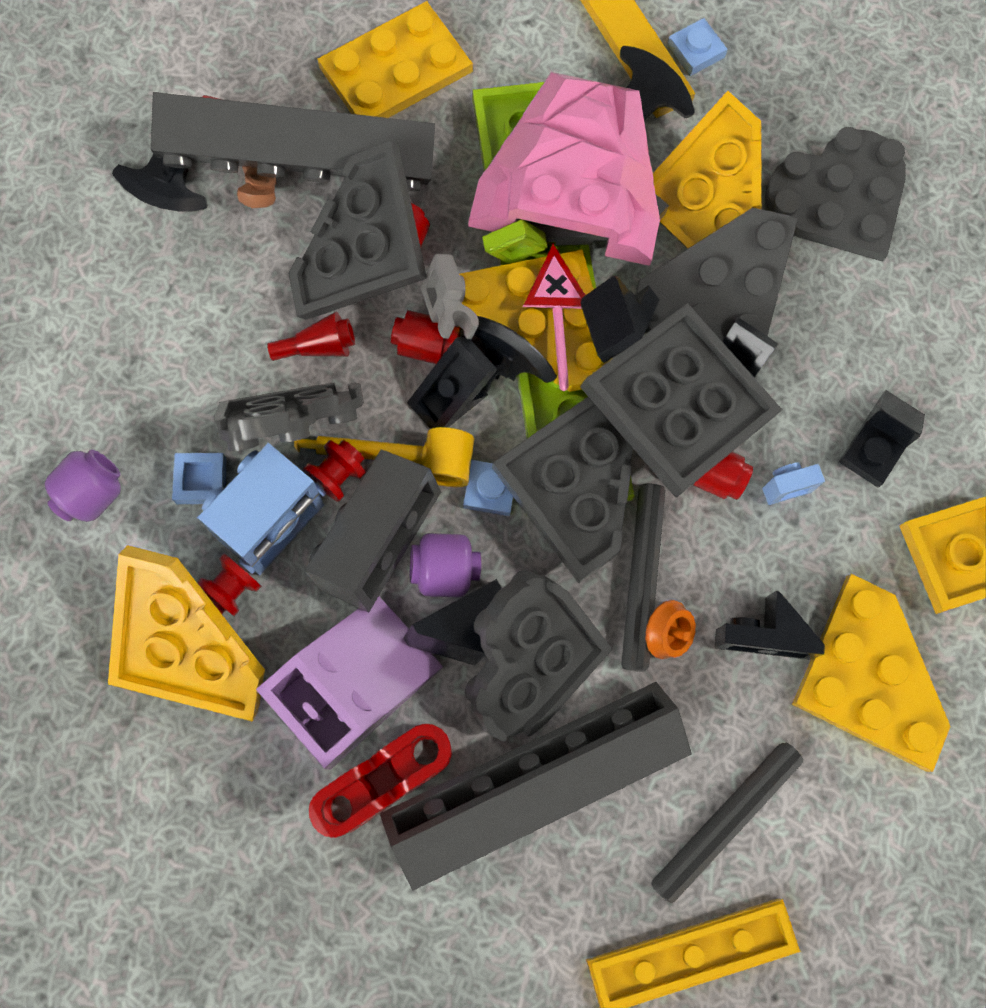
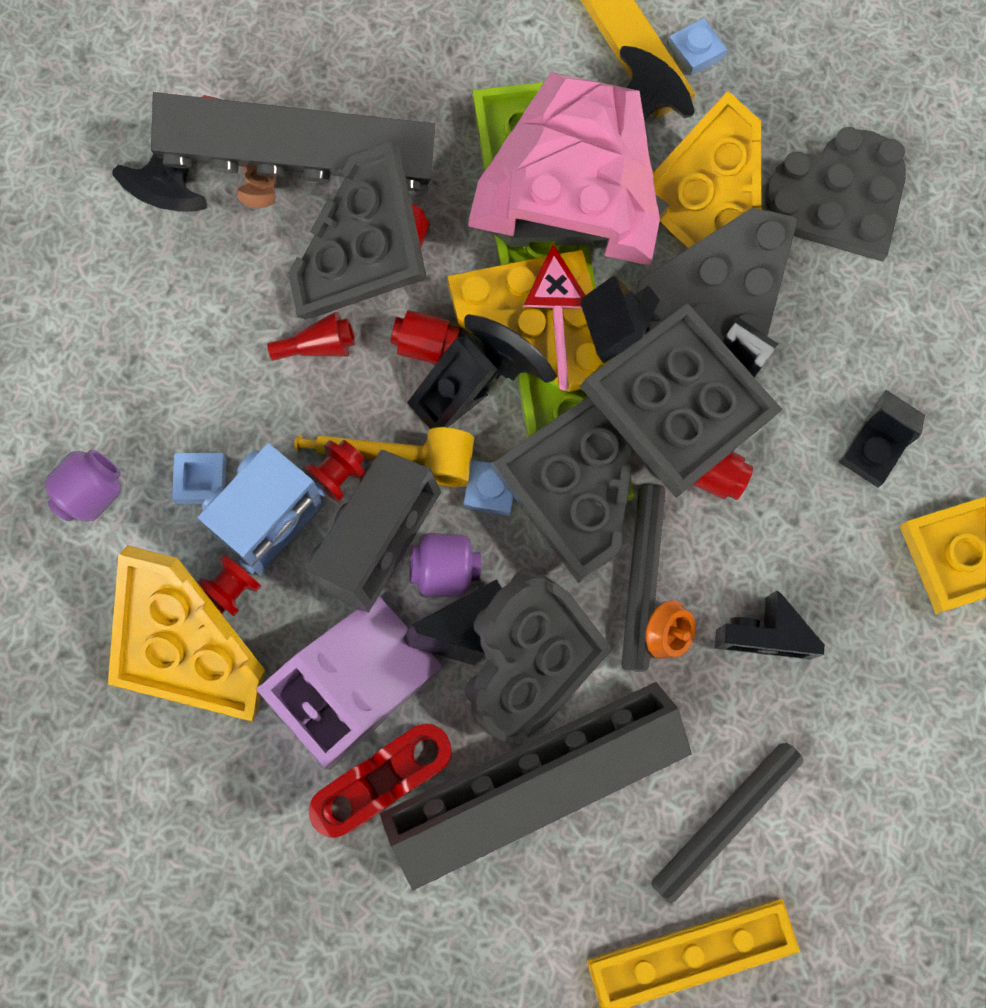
(284, 414): dark grey plate -> none
(396, 64): yellow plate -> none
(444, 297): light grey plate -> none
(515, 242): lime tile -> none
(792, 482): light blue plate -> none
(875, 678): yellow plate -> none

